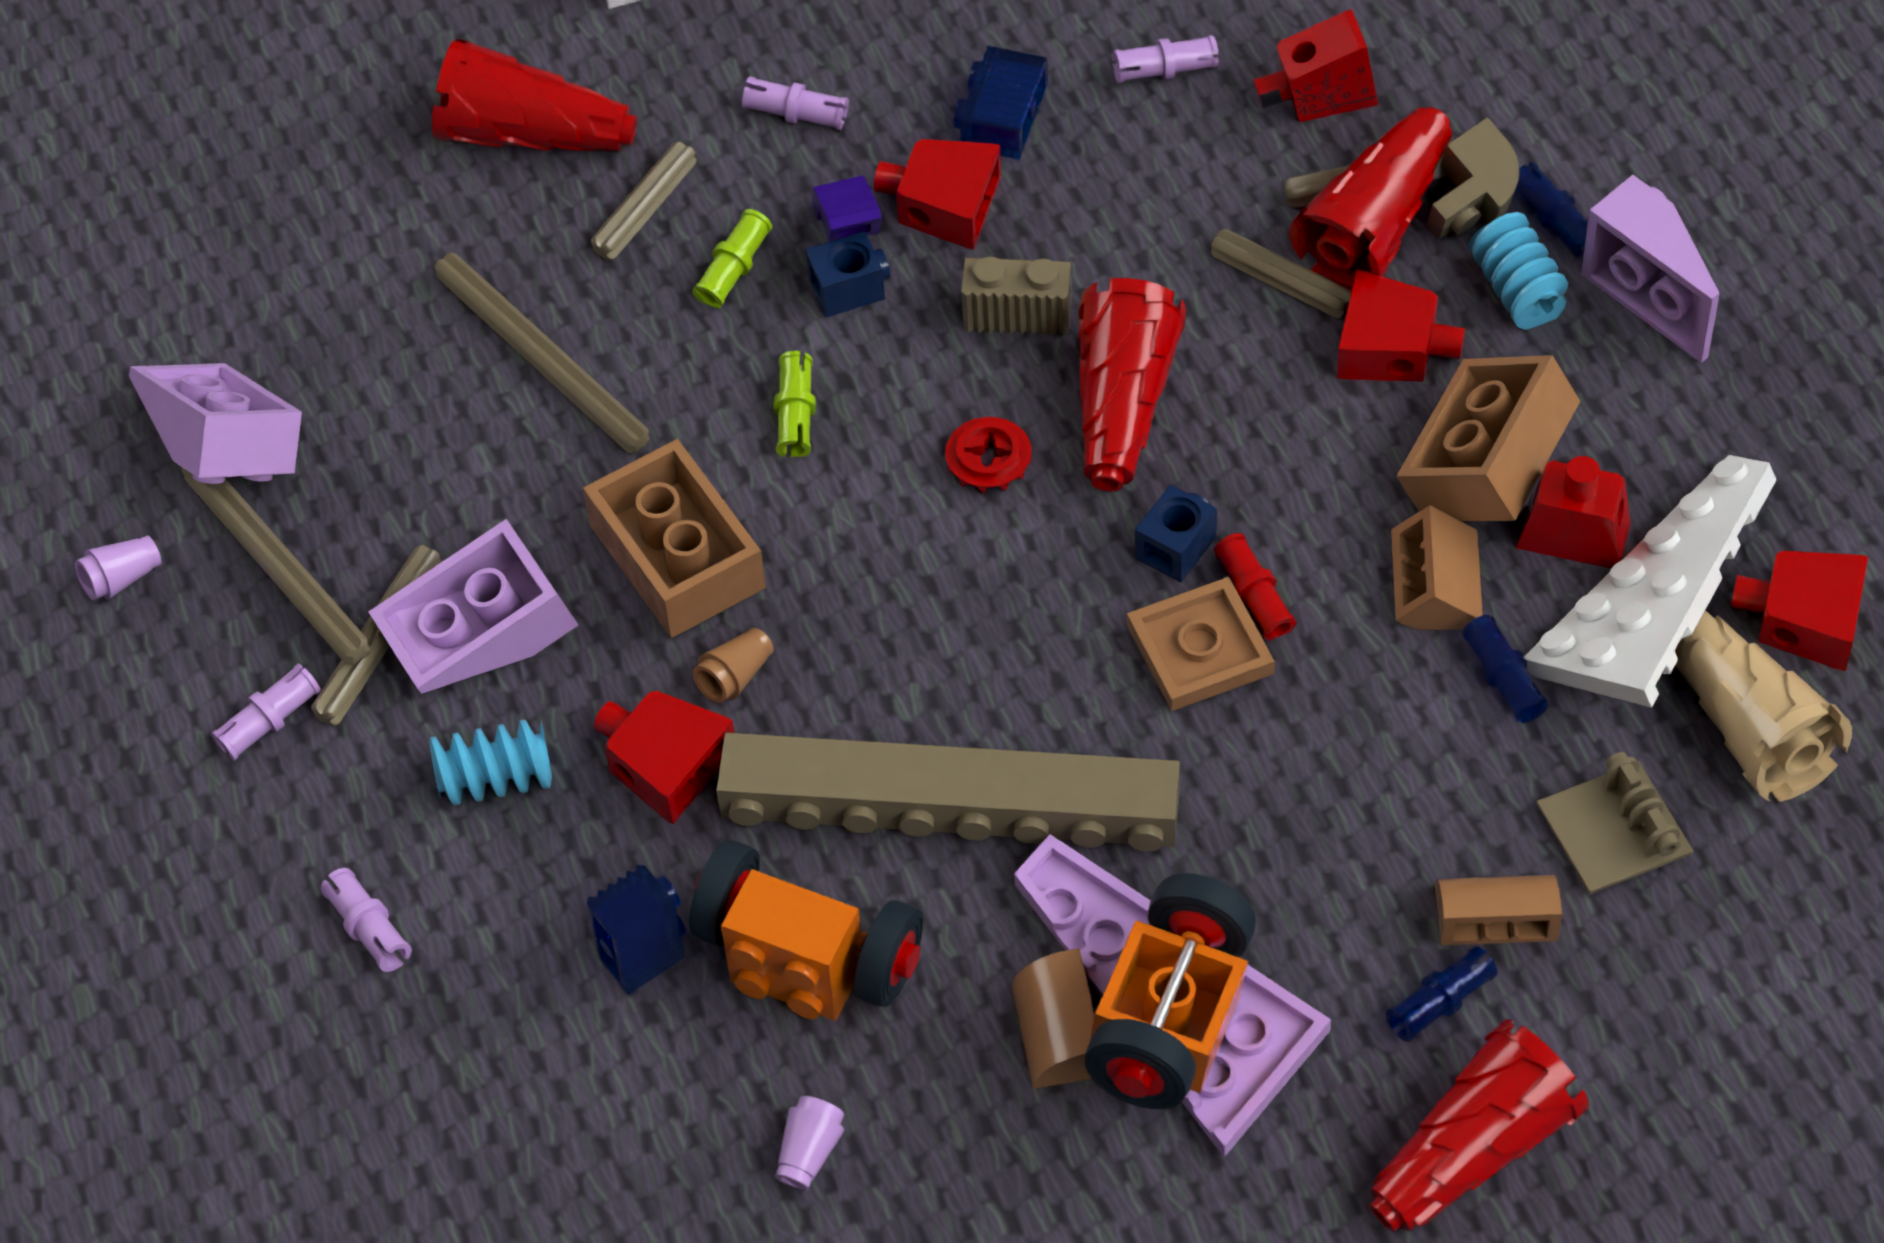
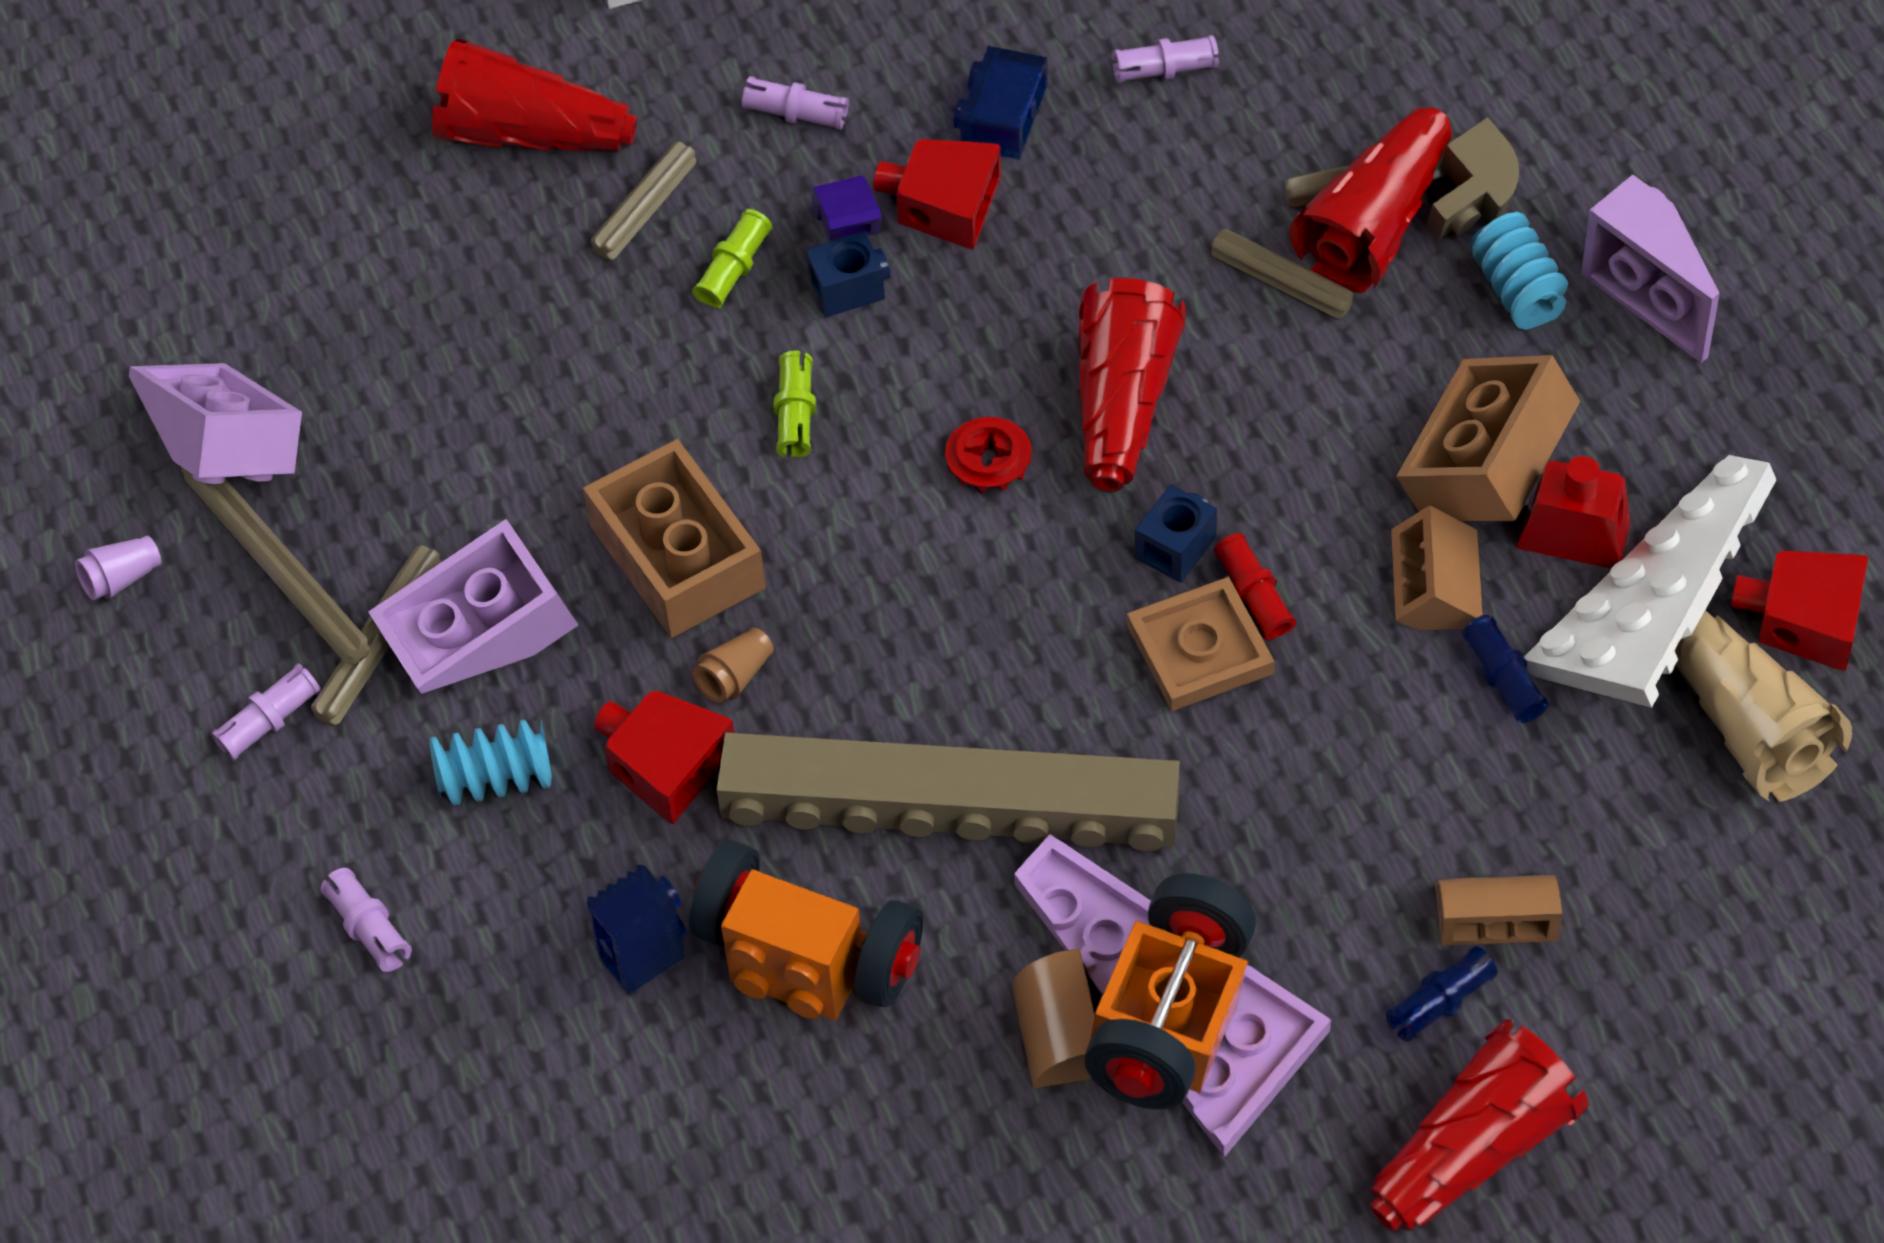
(542, 353): dark tan axle -> none
(808, 1140): lavender cone -> none
(1016, 295): dark tan brick -> none
(1321, 71): red torso -> none
(1393, 331): red torso -> none
(1553, 207): clear blue pin -> none
(1614, 825): dark tan hinge -> none

